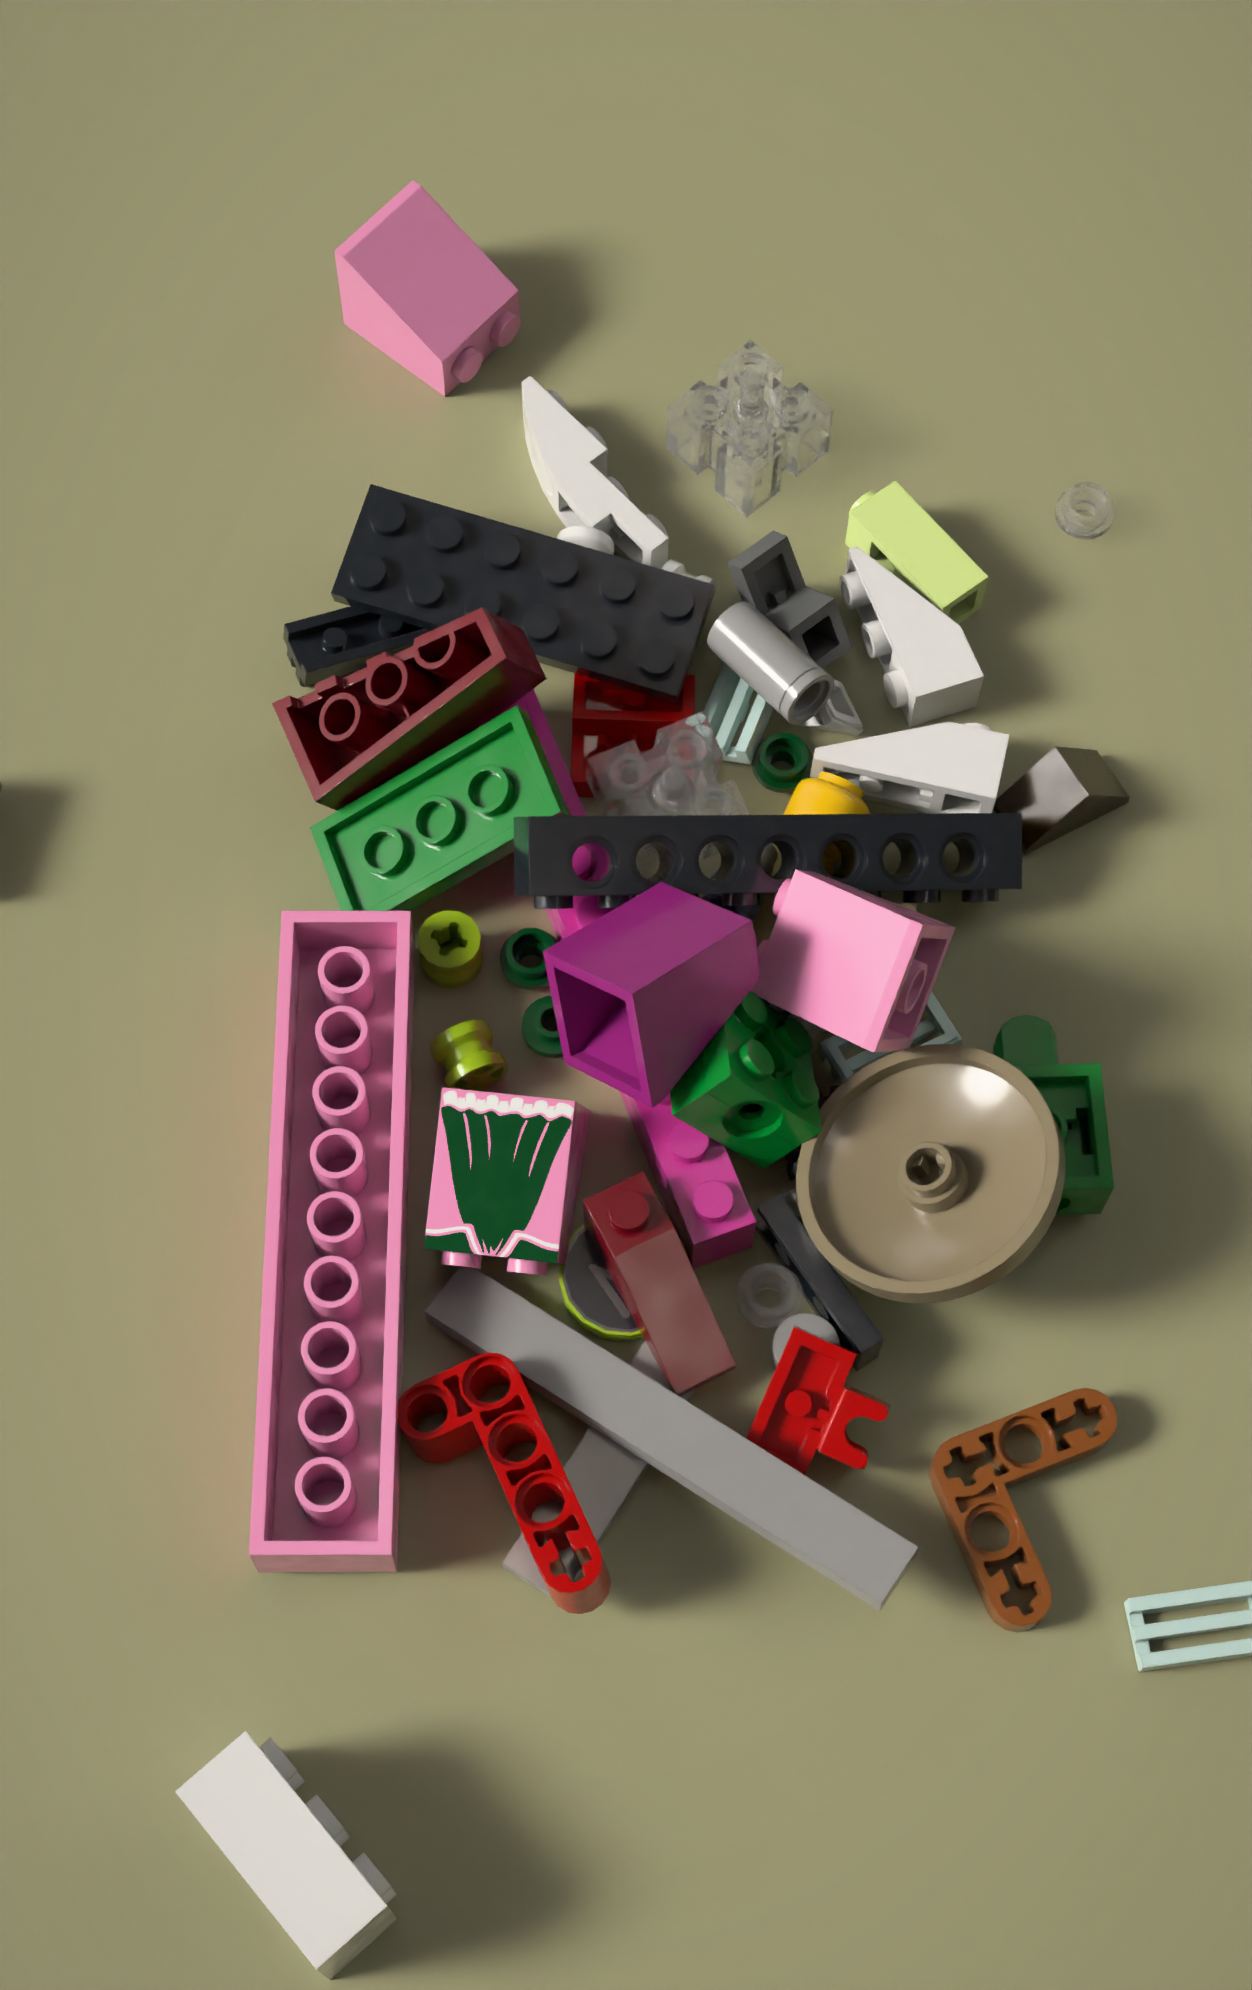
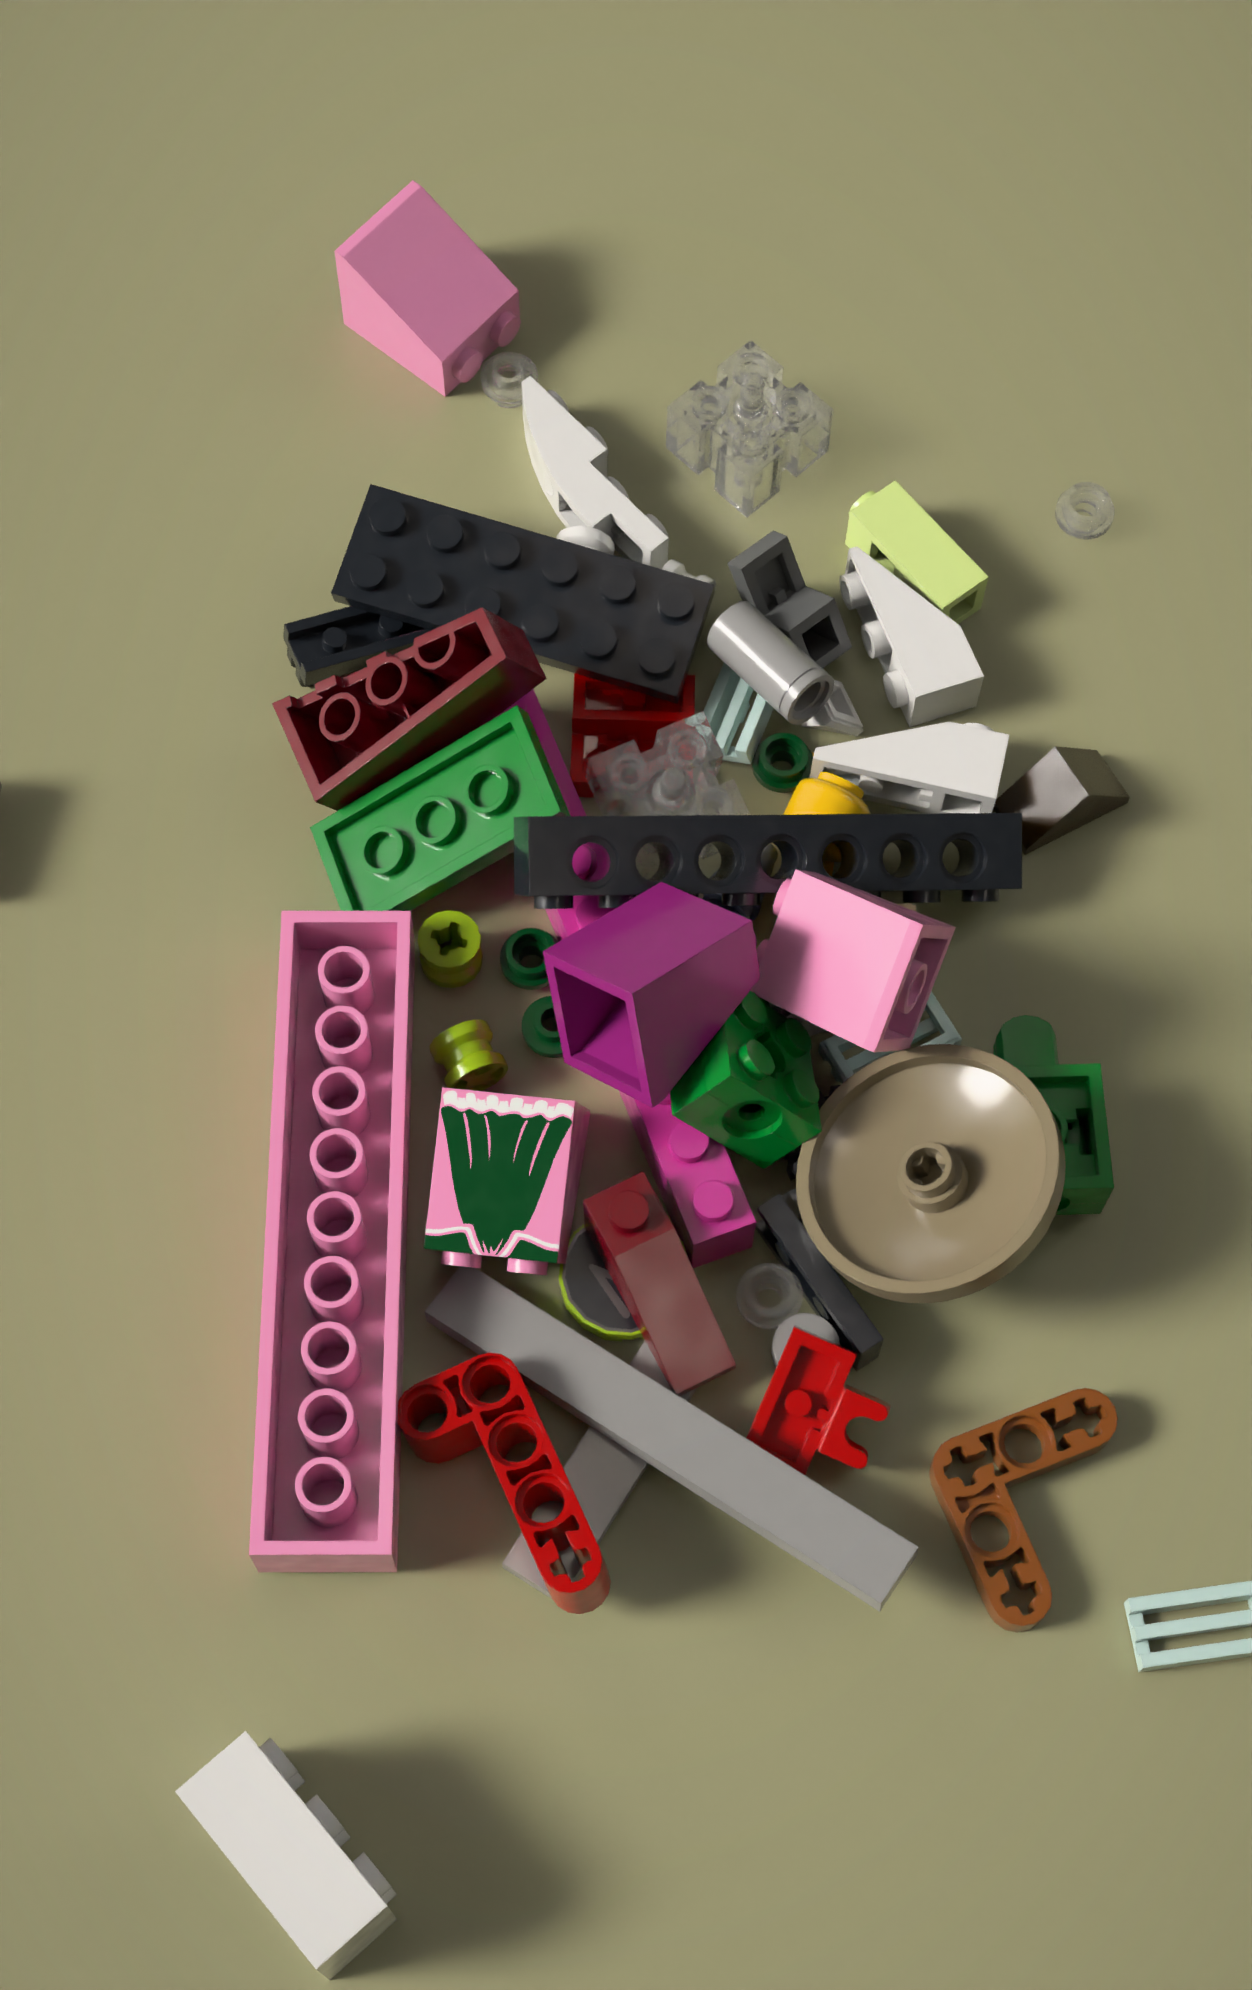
(502, 390): none -> clear plate

